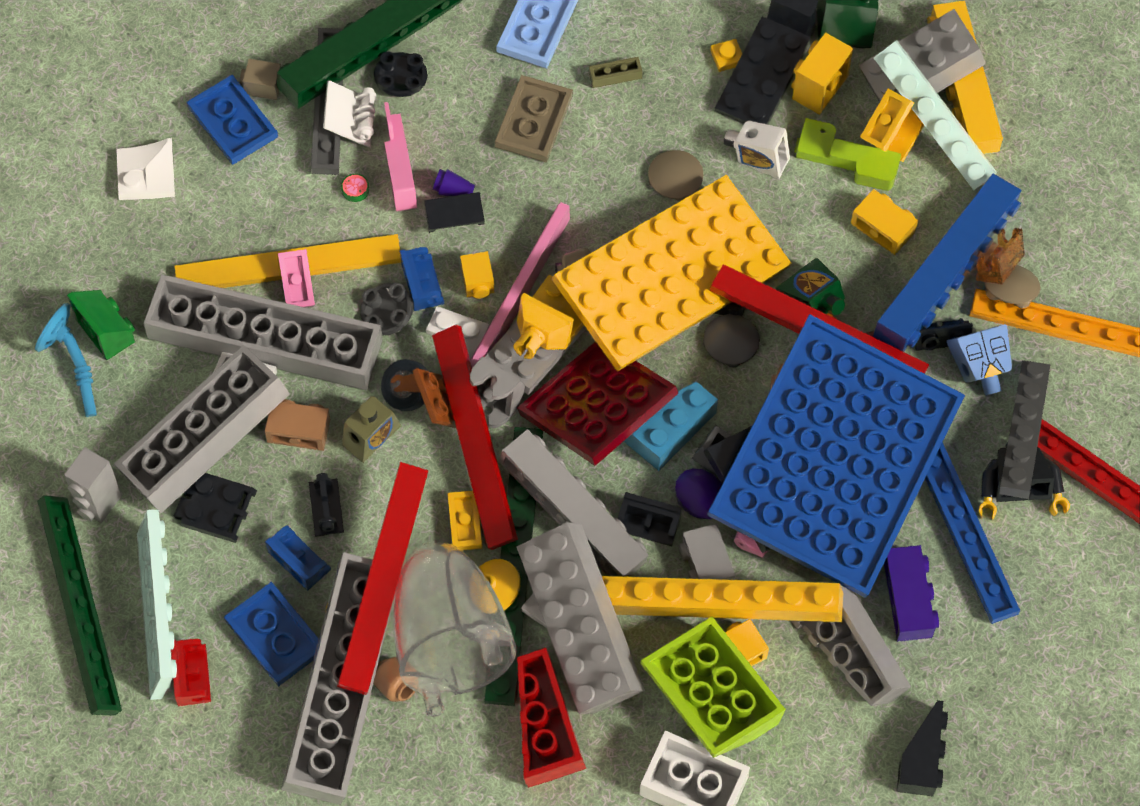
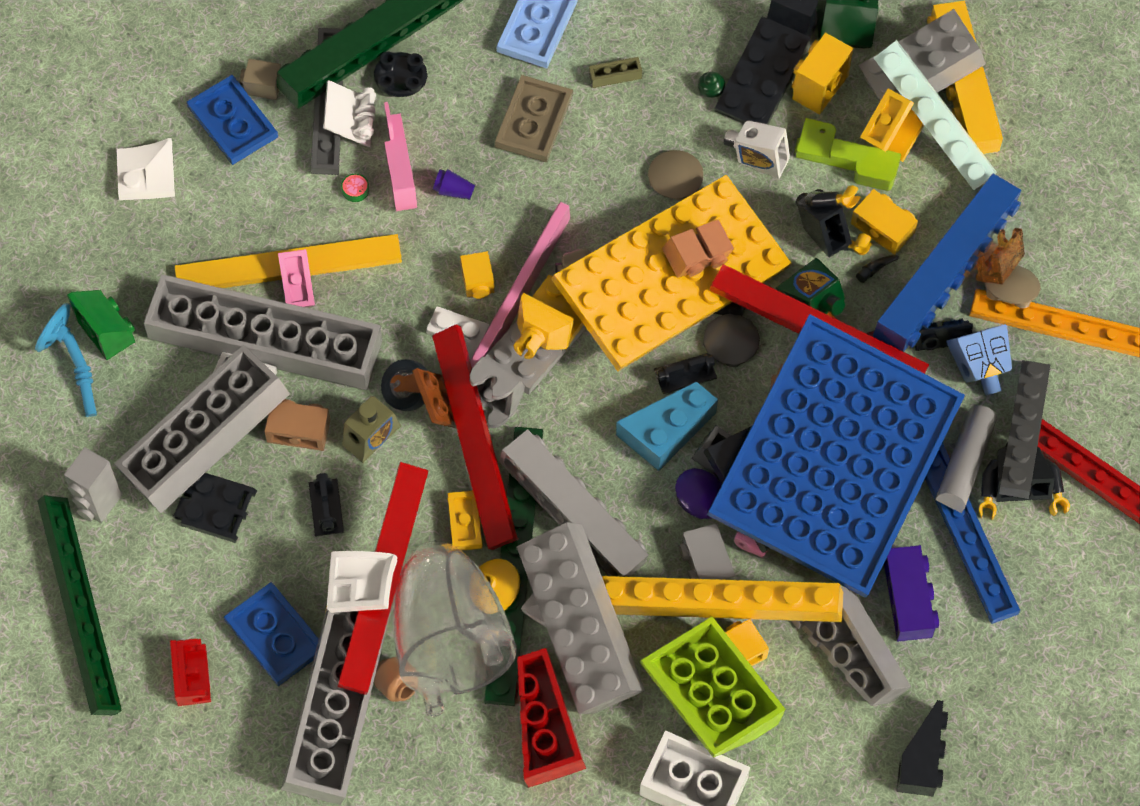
(155, 609): light aqua plate -> none
(297, 557): blue hinge -> none
(360, 580): none -> white plate
(387, 306): dark grey dish -> none
(421, 278): blue hinge -> none
(454, 211): black hinge -> none
(594, 405): dark red plate -> none
(650, 518): black hinge -> none
(686, 372): none -> black hinge
(693, 252): none -> nougat piece
(711, 84): none -> dark green plate
(726, 54): yellow plate -> none
(826, 221): none -> black torso
(872, 267): none -> black helmet
(966, 458): none -> light grey brick

